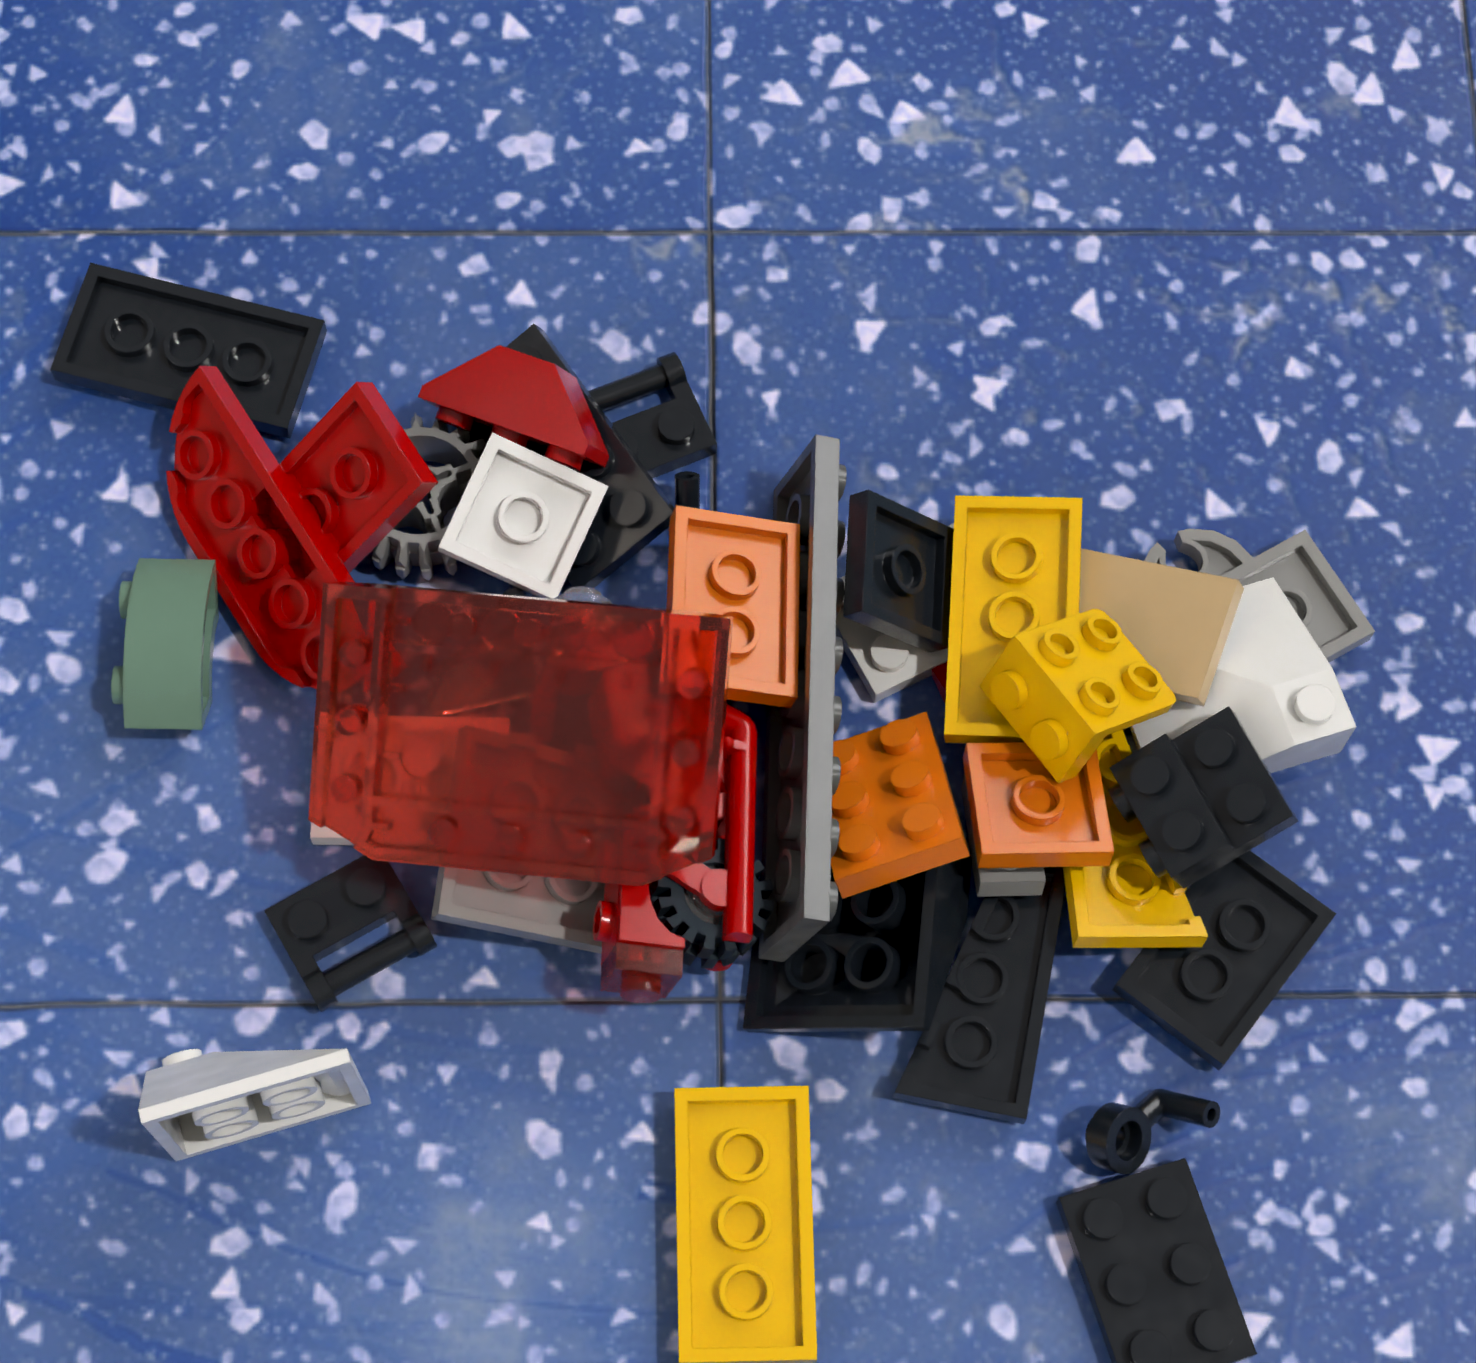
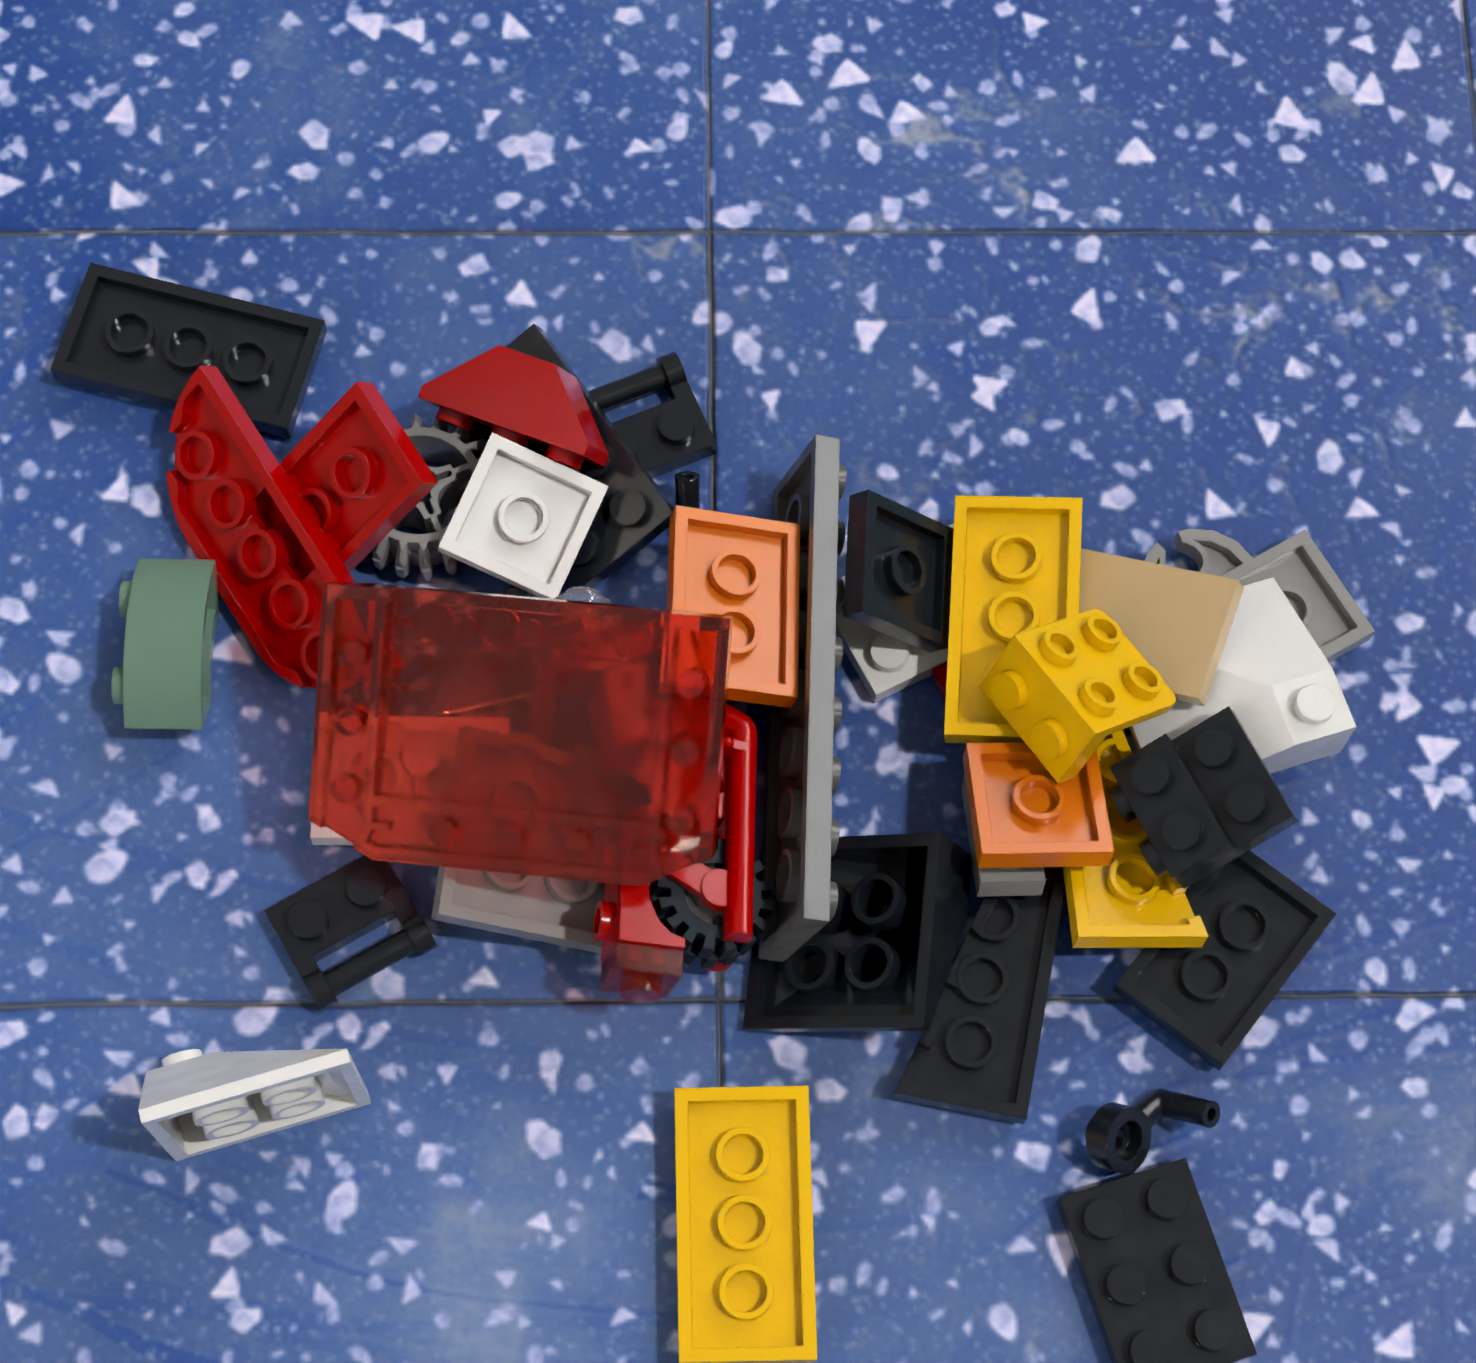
(893, 807): orange plate -> none

